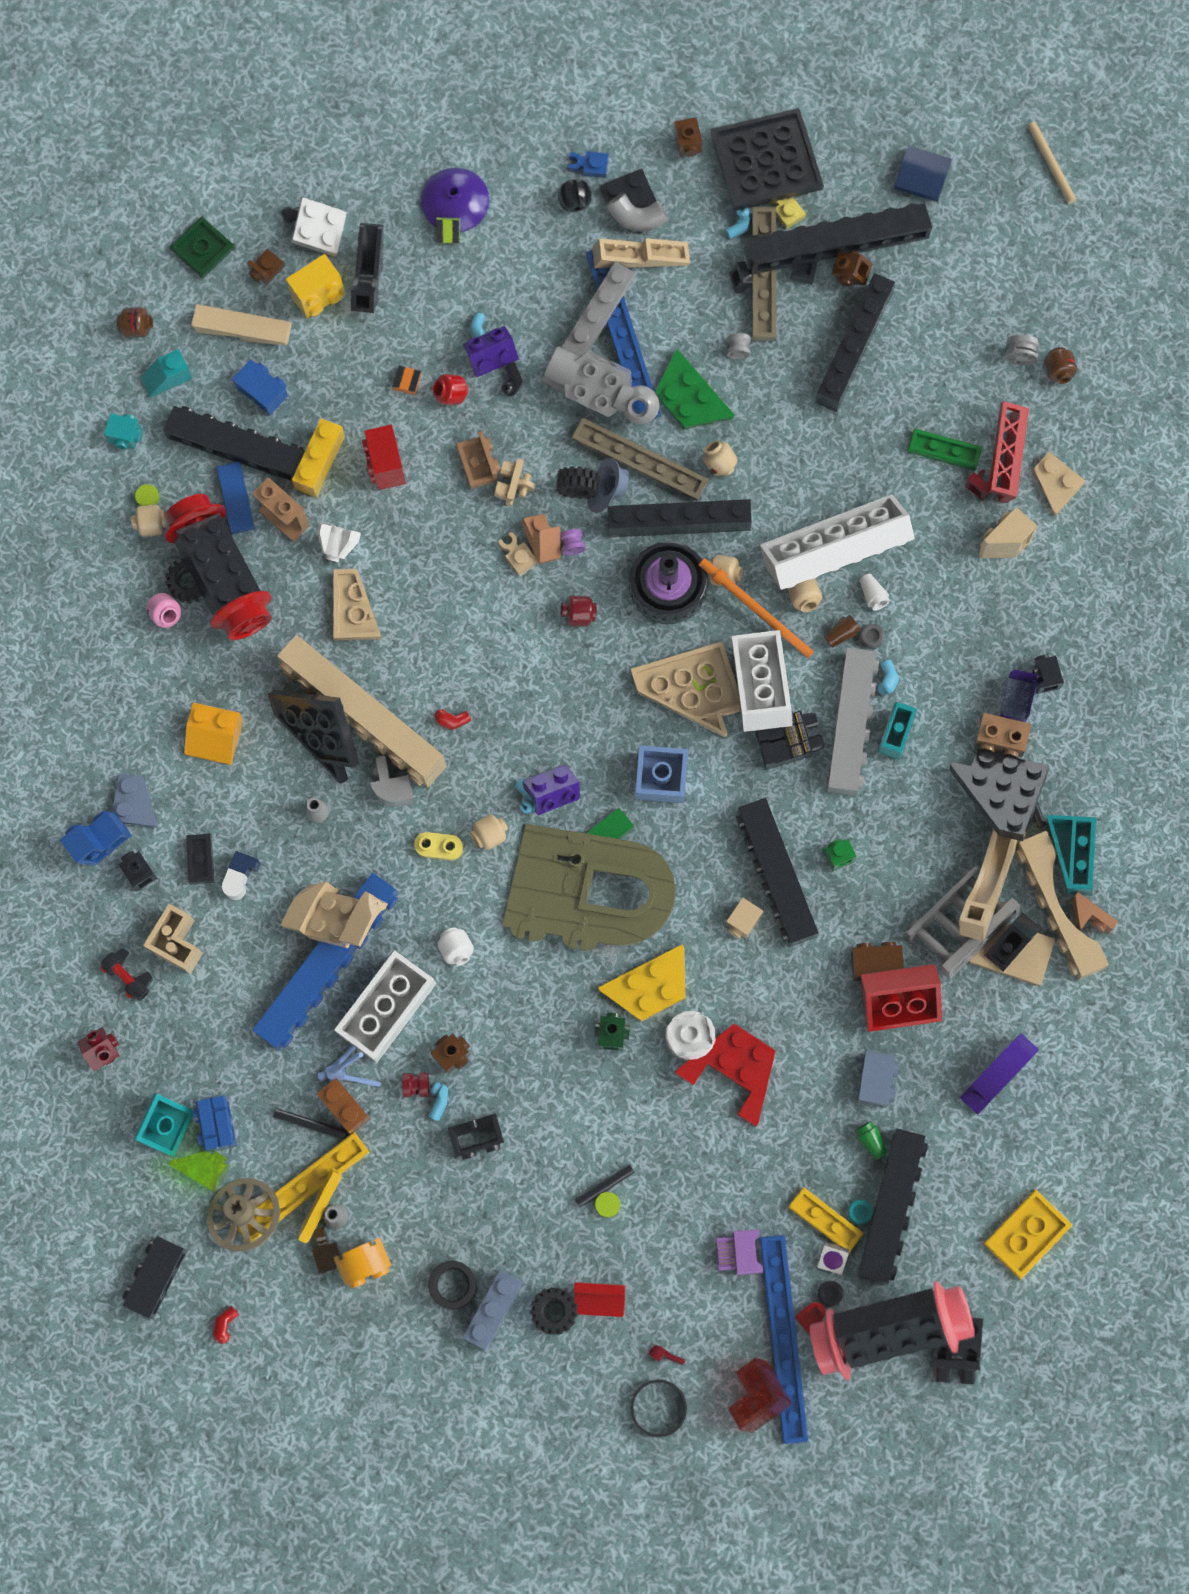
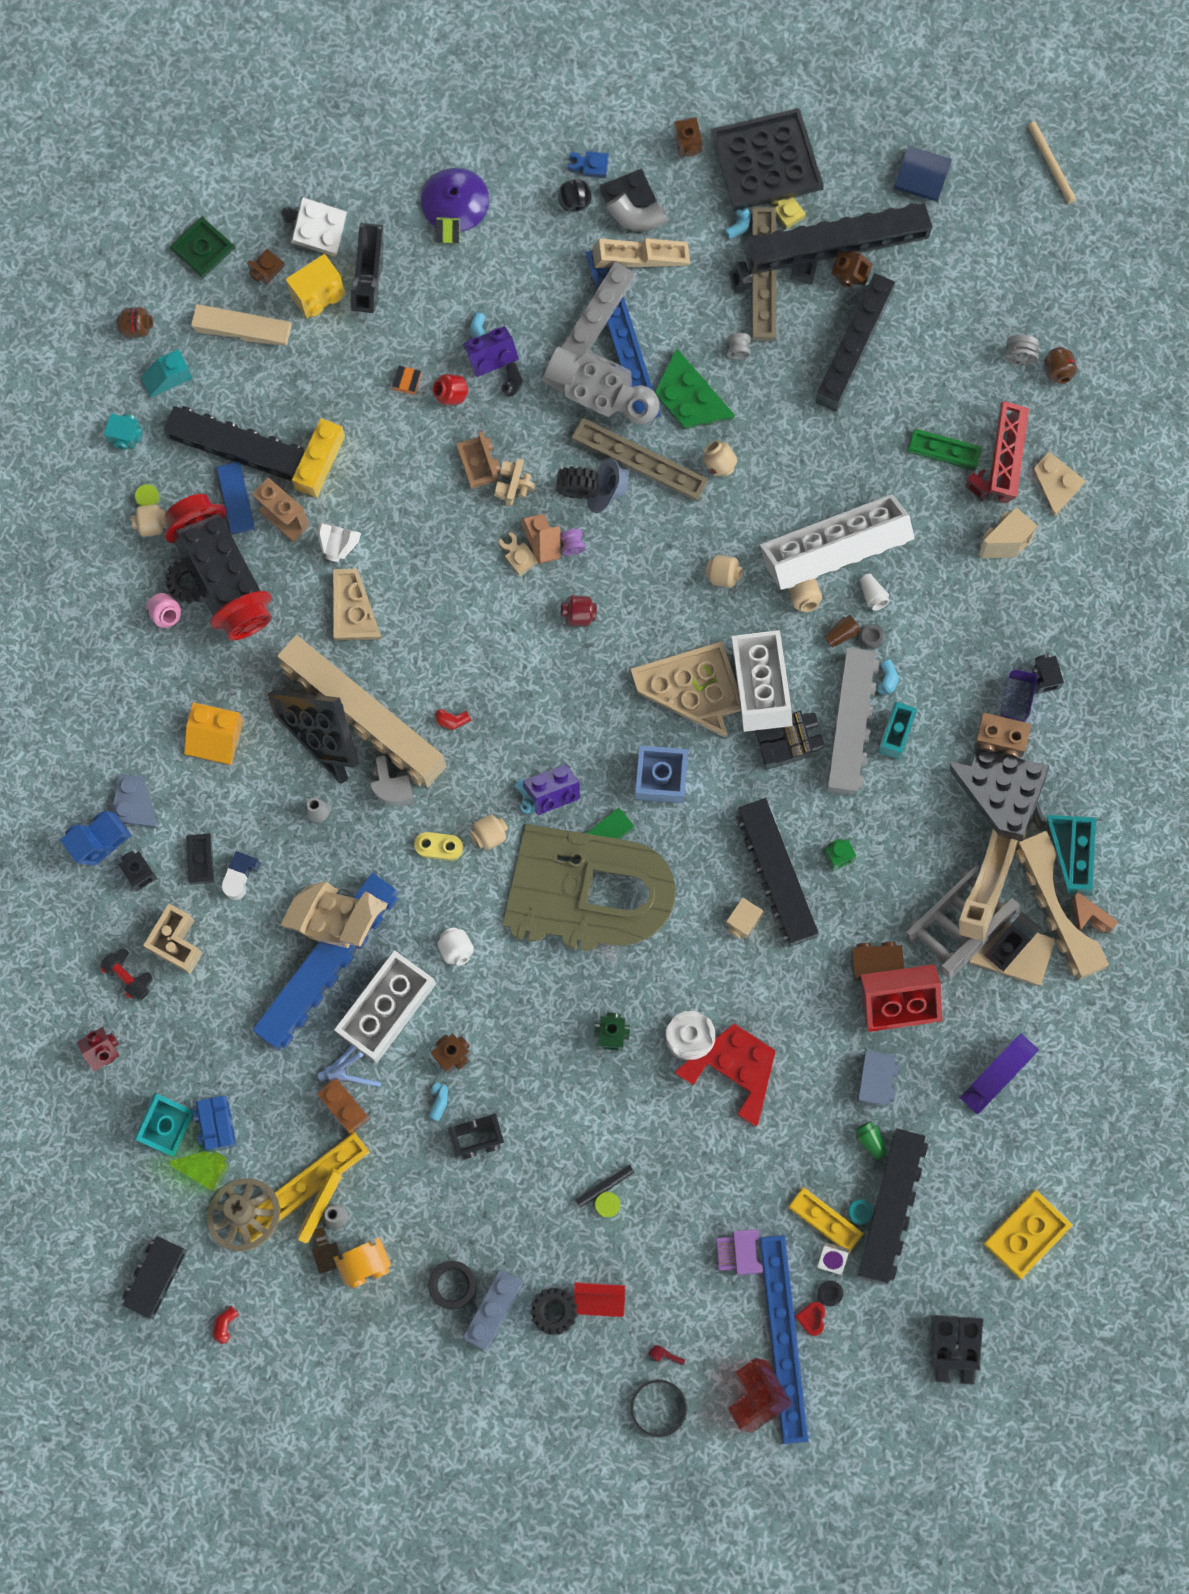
(257, 383): blue piece -> none
(310, 1123): black bar -> none
(383, 457): red brick -> none
(415, 1084): dark red wheel -> none
(650, 986): yellow wing -> none
(668, 582): black wheel -> none
(679, 518): black brick -> none
(720, 577): orange bar -> none
(891, 1329): black brick -> none

